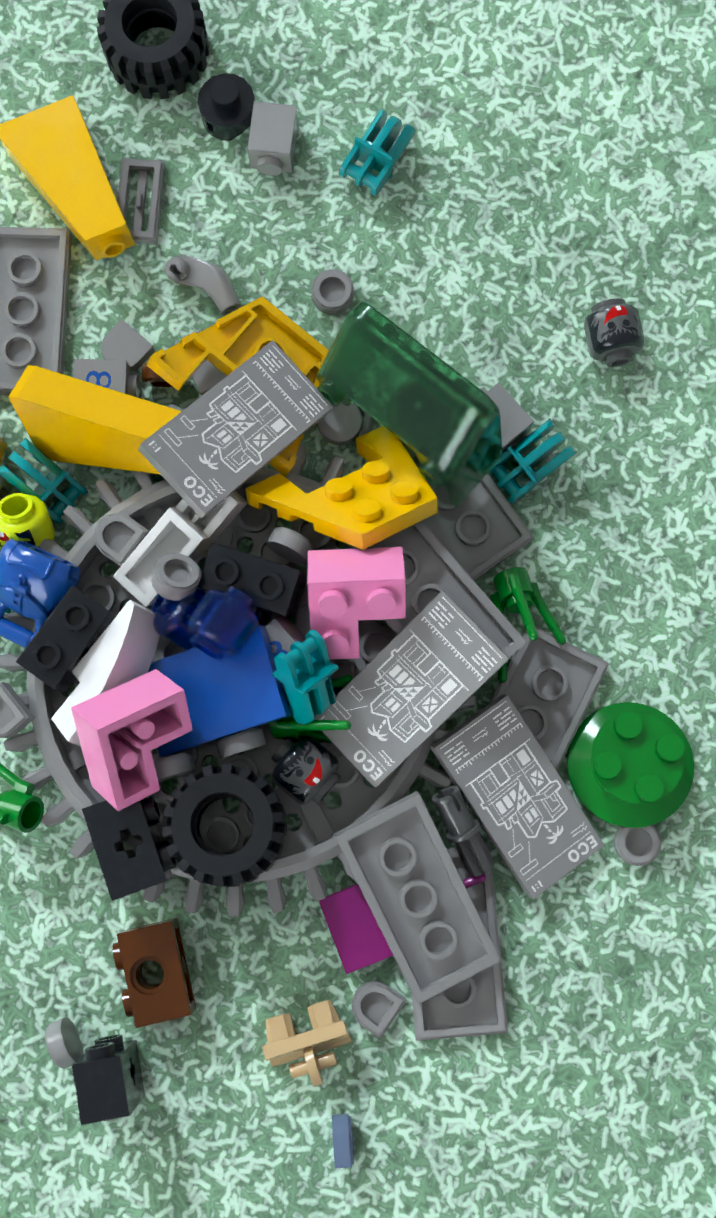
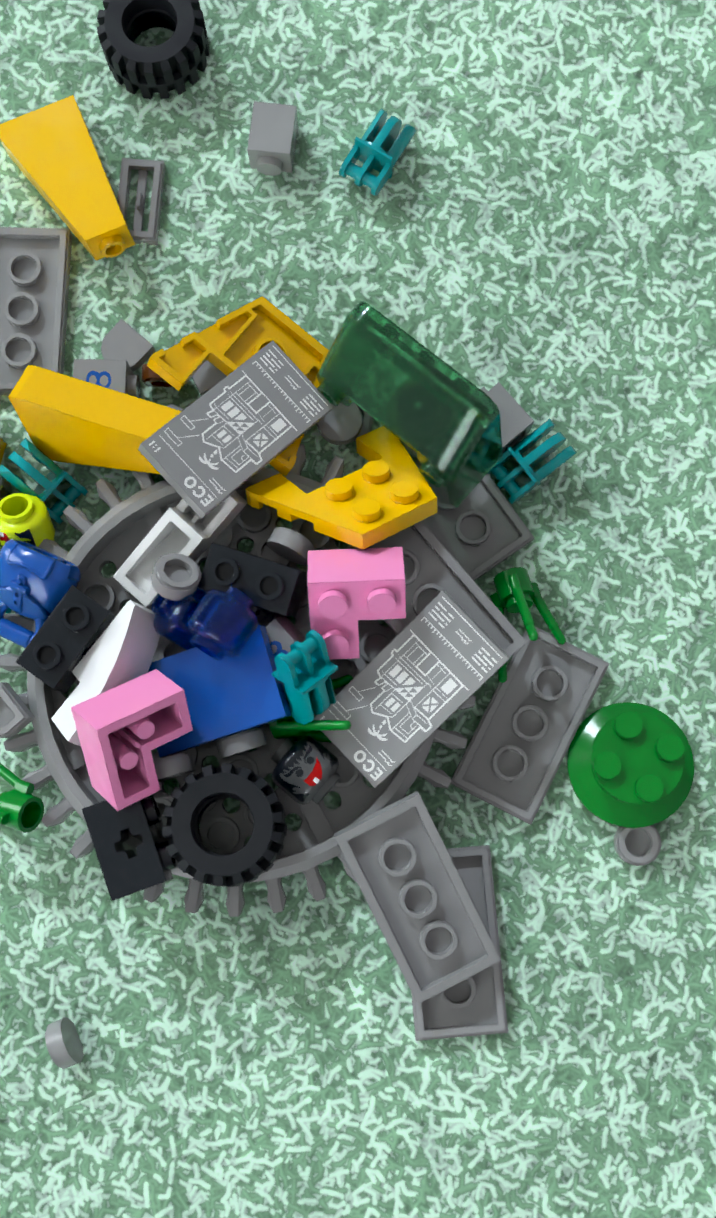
(108, 1080): black brick -> none
(118, 536): light grey tile -> none
(148, 1001): reddish brown brick -> none
(207, 276): light grey arm -> none
(226, 105): black piece -> none
(288, 1046): tan hips -> none
(332, 292): light grey tile -> none
(342, 1140): sand blue tile -> none
(356, 929): magenta piece -> none
(376, 1006): light grey tile -> none
(463, 830): dark grey axle -> none
(517, 796): light grey tile -> none
(614, 332): head -> none

